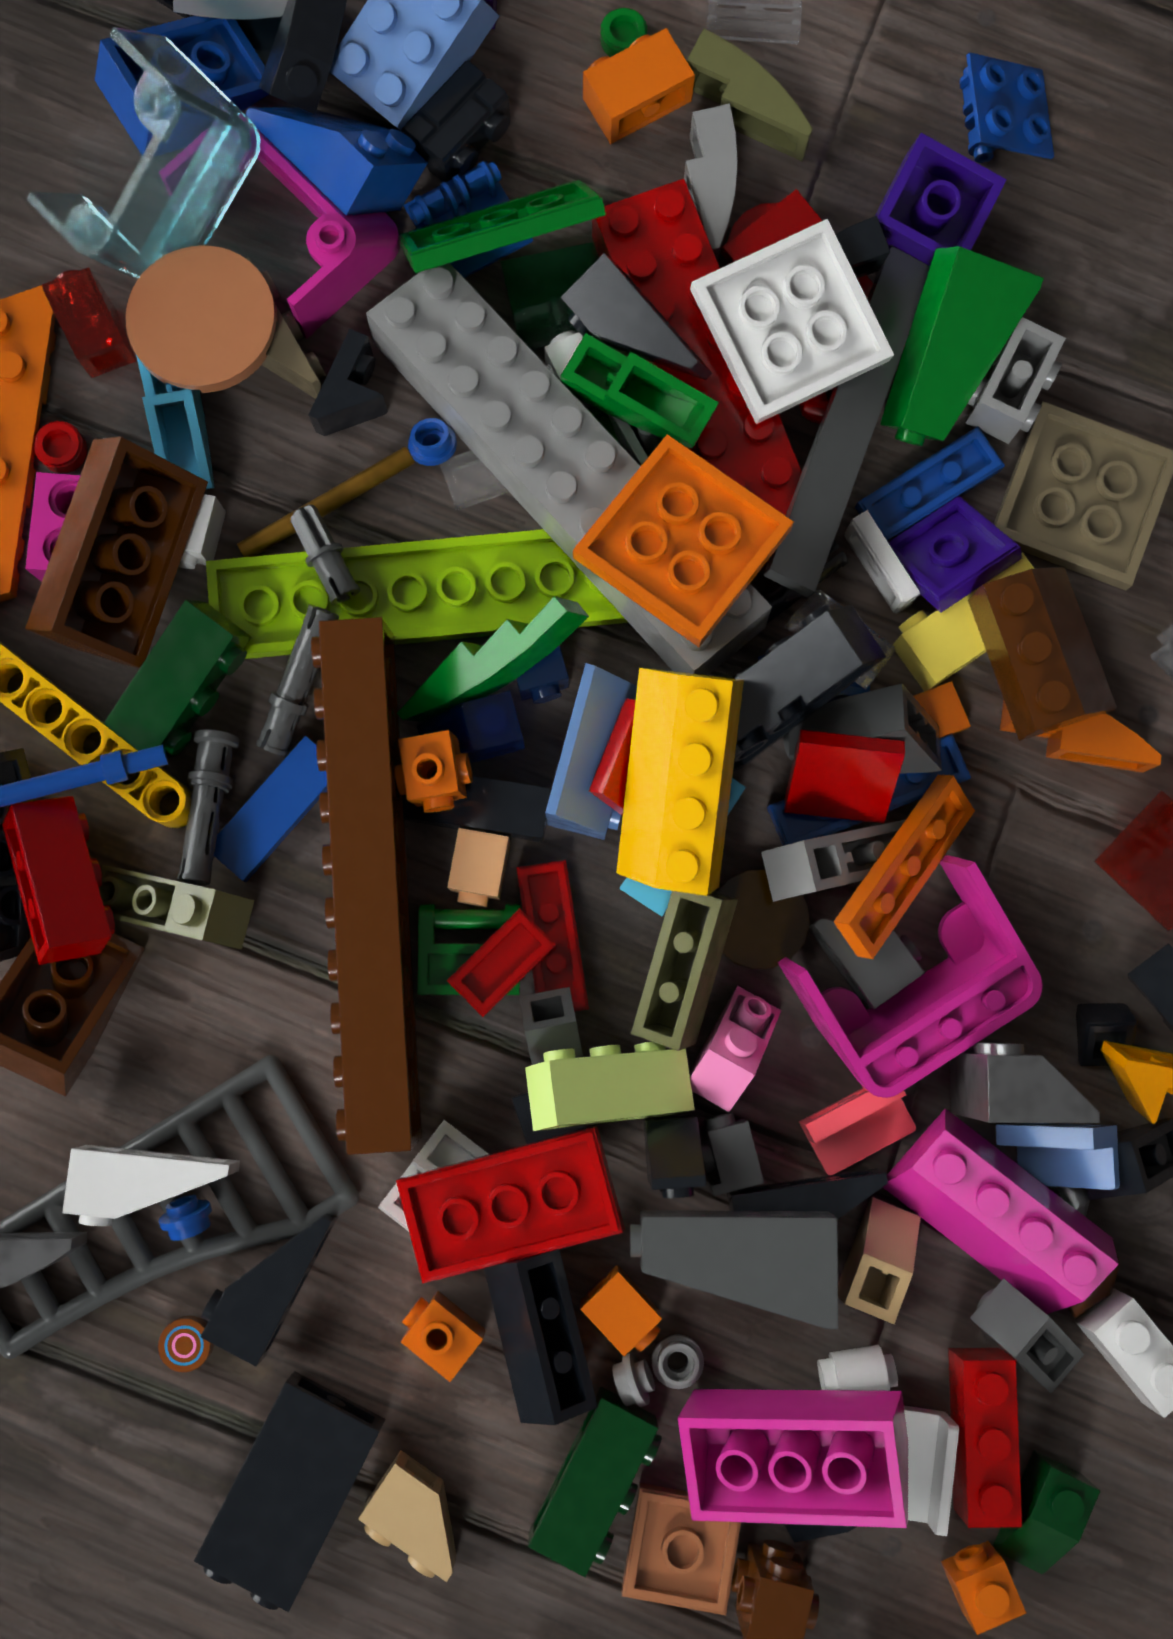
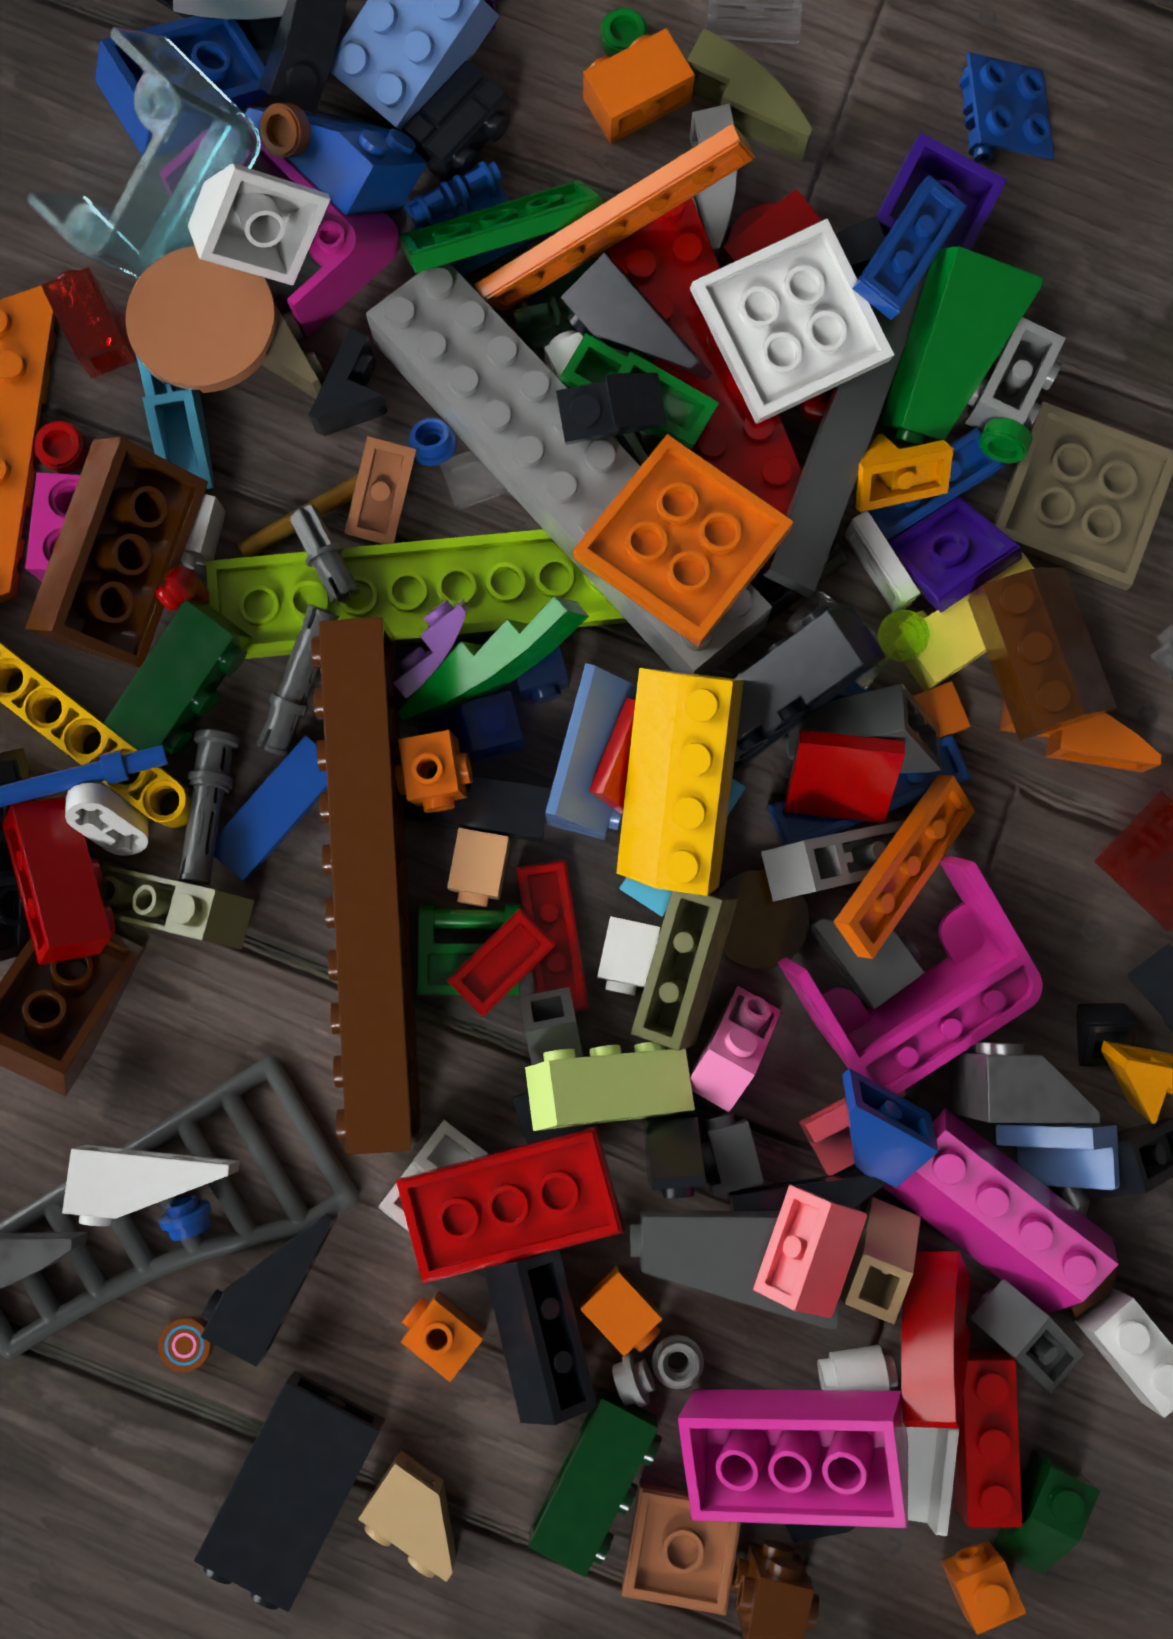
(106, 819): none -> white beam
(181, 586): none -> red arm
(256, 222): none -> white slope
(285, 130): none -> dark orange tile
(380, 491): none -> nougat plate
(439, 635): none -> medium lavender slope
(611, 407): none -> black slope
(617, 218): none -> orange tile
(627, 955): none -> white brick
(810, 1253): none -> coral panel
(886, 1131): none -> blue slope
(902, 475): none -> light orange slope
(903, 636): none -> clear neon green tile
(909, 247): none -> blue tile
(935, 1341): none -> red slope
(1005, 440): none -> green tile

